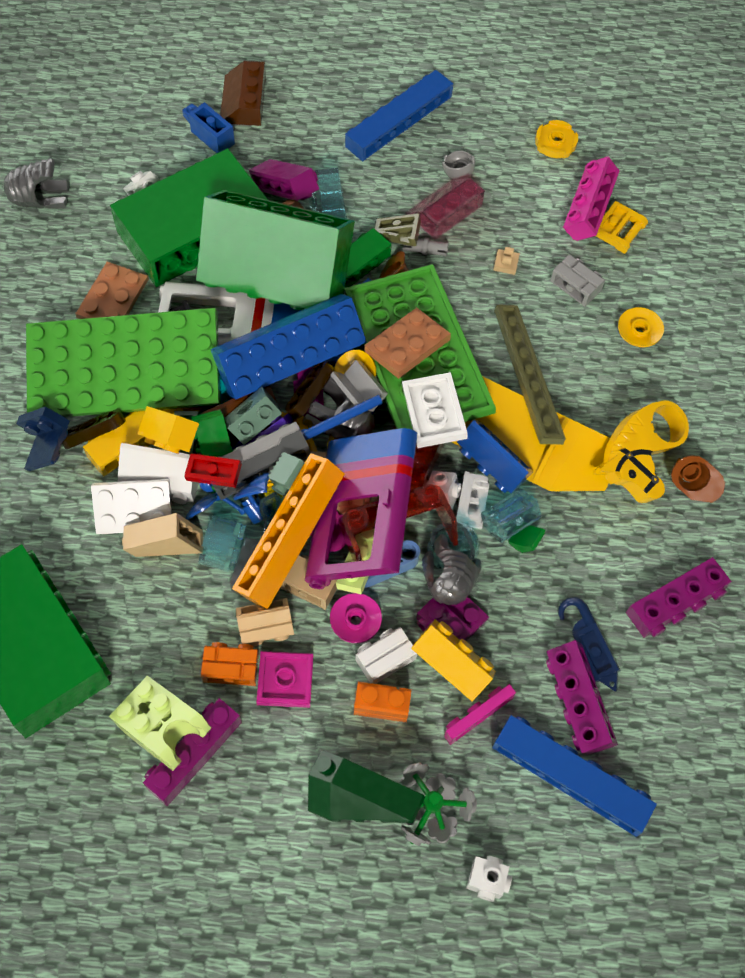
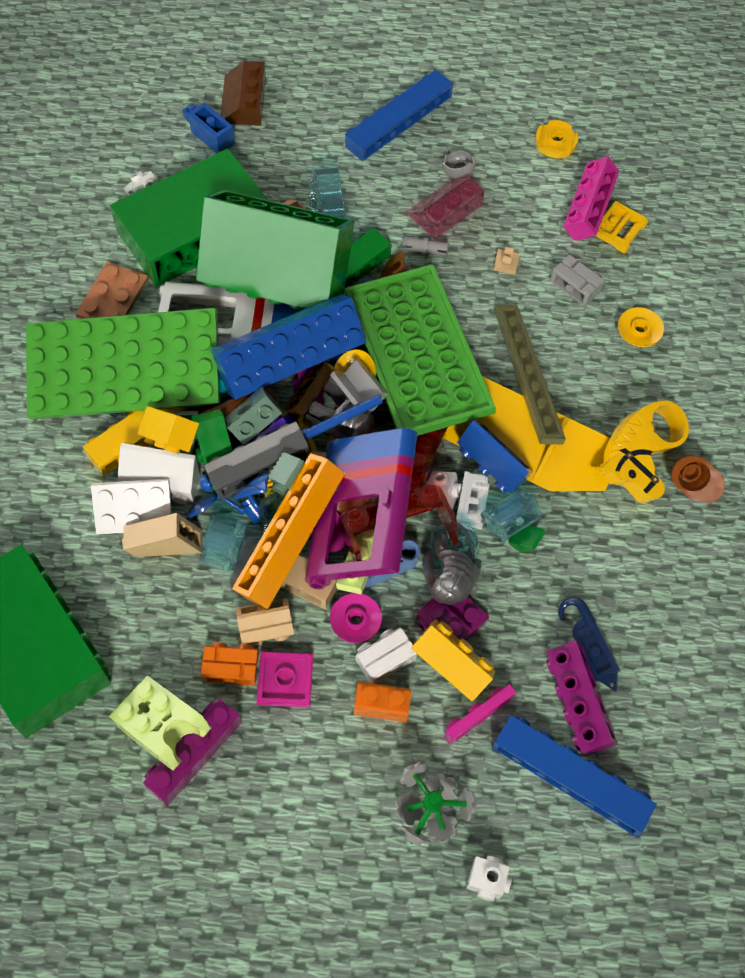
(22, 181): flat silver hair -> none
(50, 433): dark blue bracket -> none
(93, 428): dark brown beam -> none
(213, 470): red plate -> none
(285, 179): magenta brick -> none
(352, 792): dark green wedge -> none
(400, 229): olive wing -> none
(407, 342): nougat plate -> none
(434, 410): white plate -> none
(679, 597): magenta brick -> none

